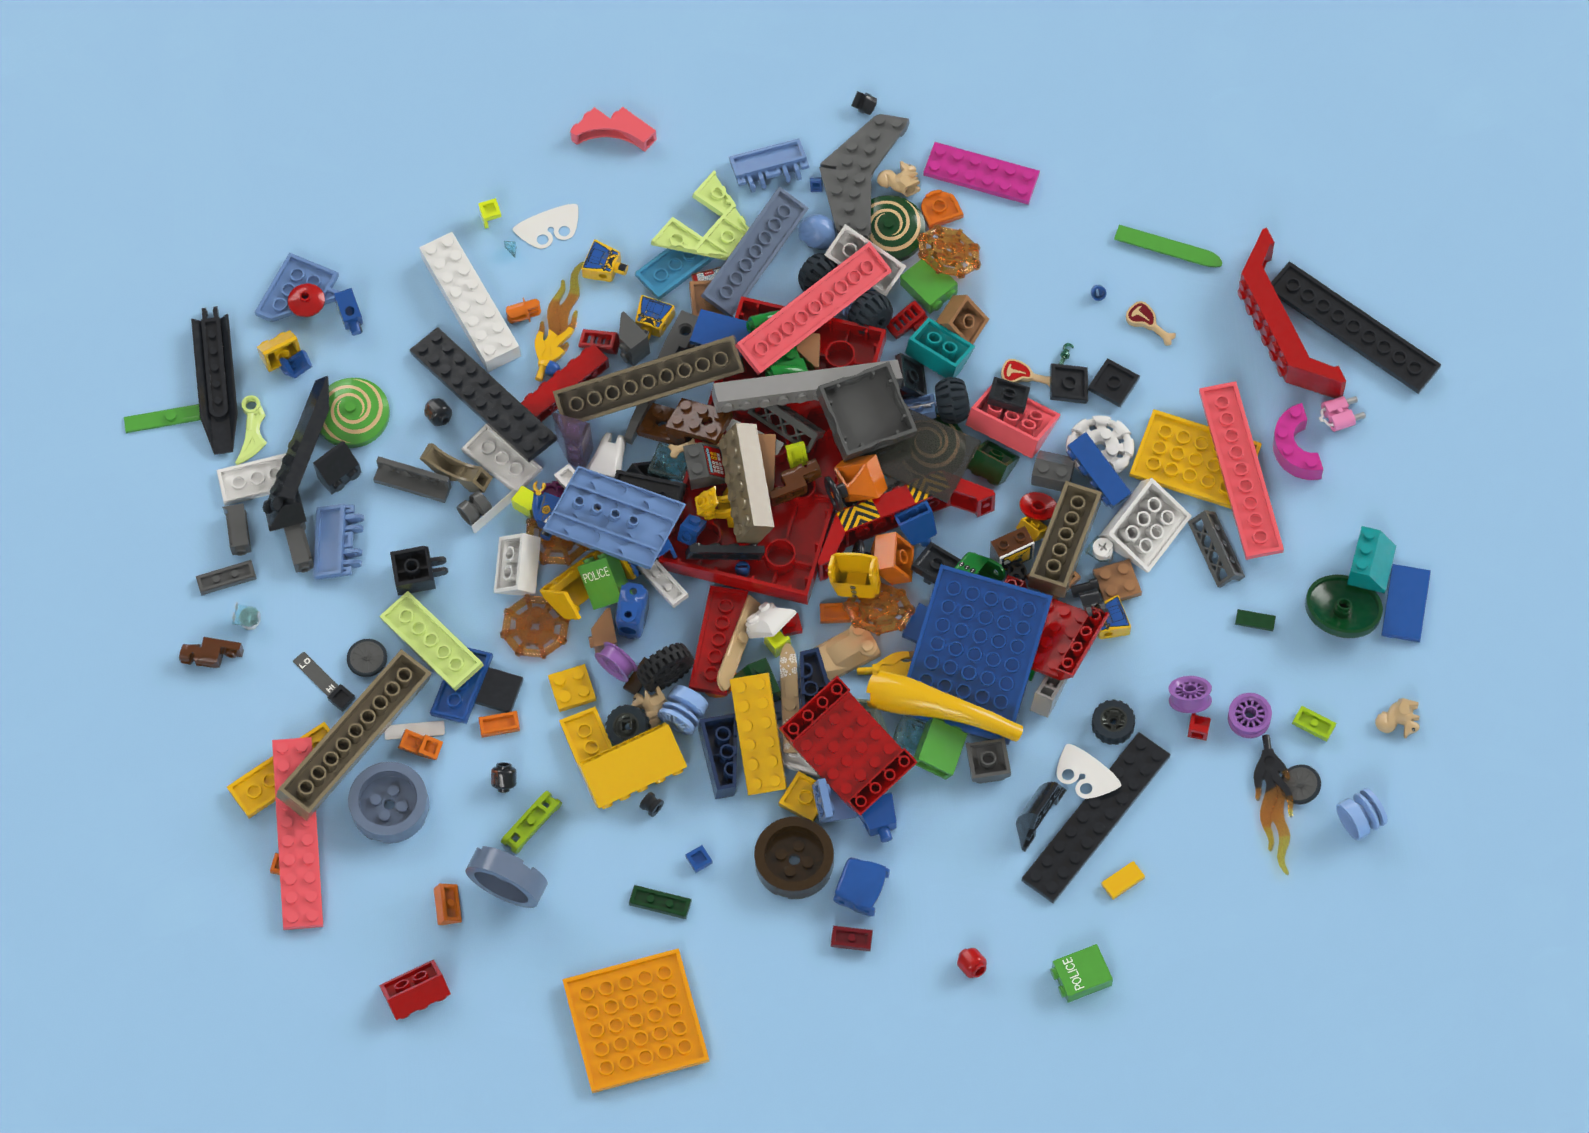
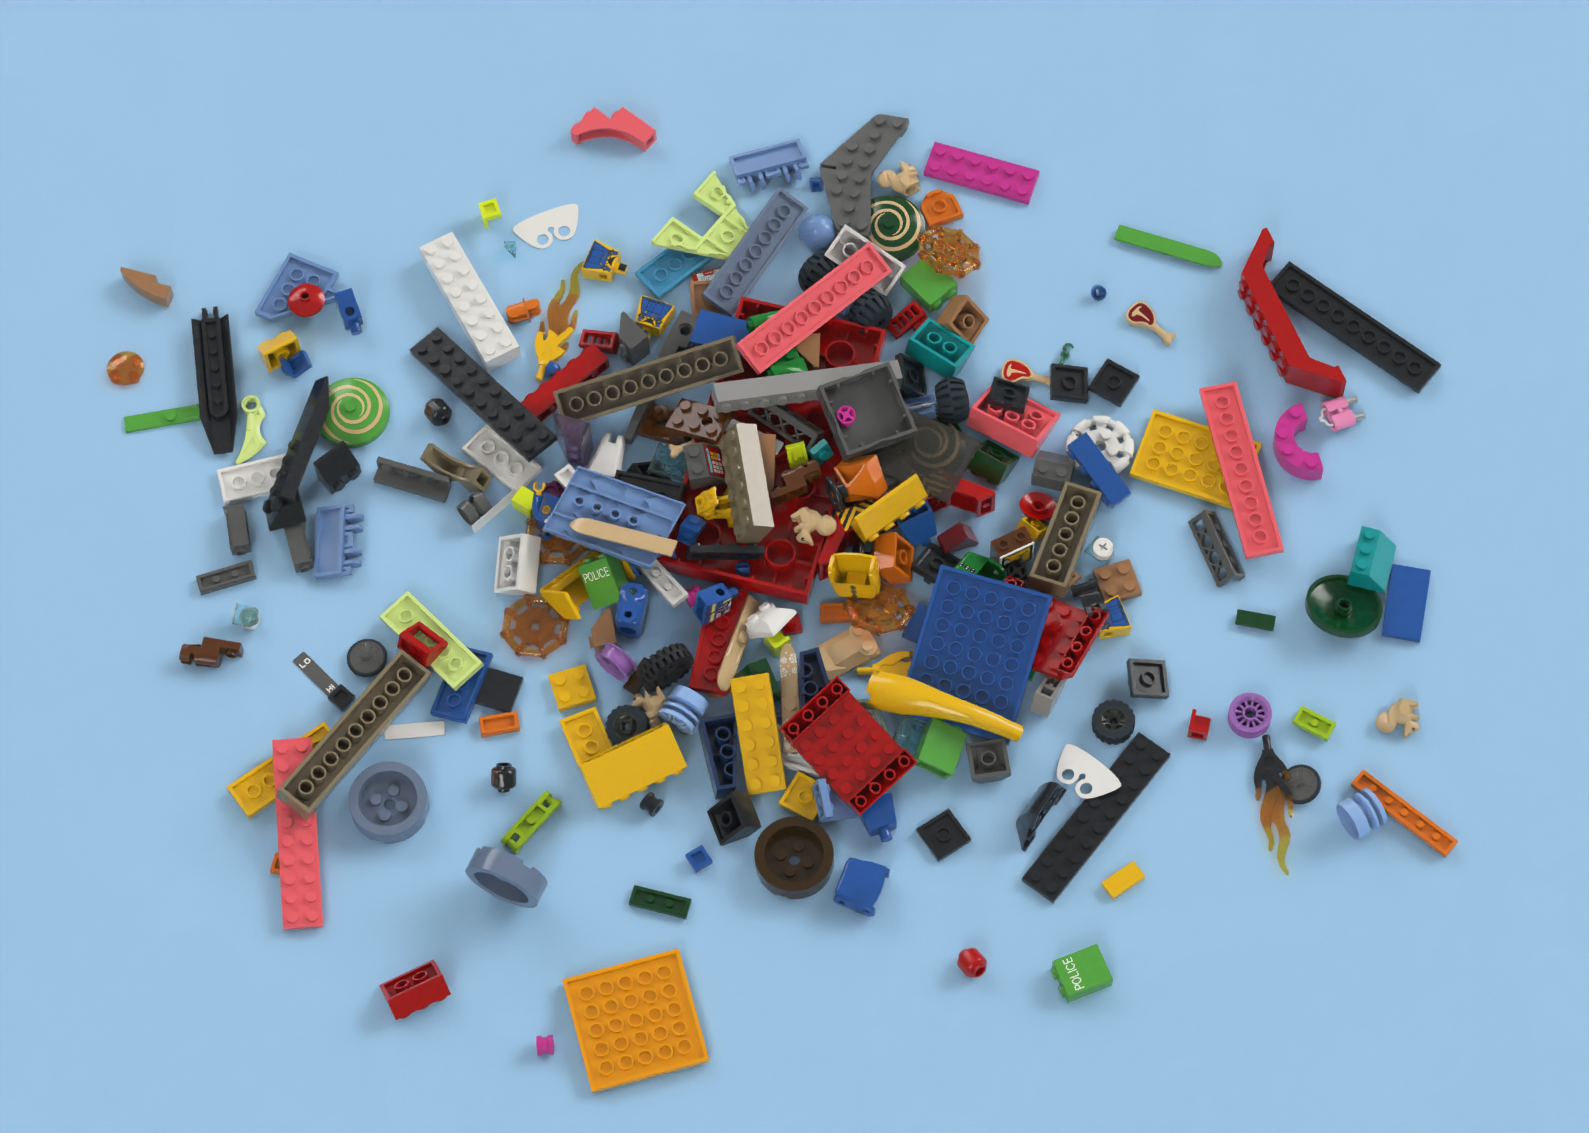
(125, 368): none -> clear orange dish
(148, 286): none -> medium nougat slope
(417, 649): none -> red tile
(420, 745): orange slope -> none
(421, 563): black hinge -> none
(447, 904): orange slope -> none
(545, 1045): none -> dark pink wheel
(624, 536): none -> tan piece
(692, 595): none -> dark pink wheel
(713, 602): none -> blue torso
(734, 818): none -> black slope
(809, 521): none -> tan animal
(821, 452): none -> teal bracket
(847, 413): none -> dark pink wheel
(851, 938): dark red plate -> none
(864, 102): black piece -> none
(890, 508): none -> yellow slope
(943, 835): none -> black tile
(957, 538): none -> dark red slope
(1146, 525): white slope -> none
(1147, 678): none -> black hinge
(1190, 694): medium lavender wheel -> none
(1407, 814): none -> orange plate

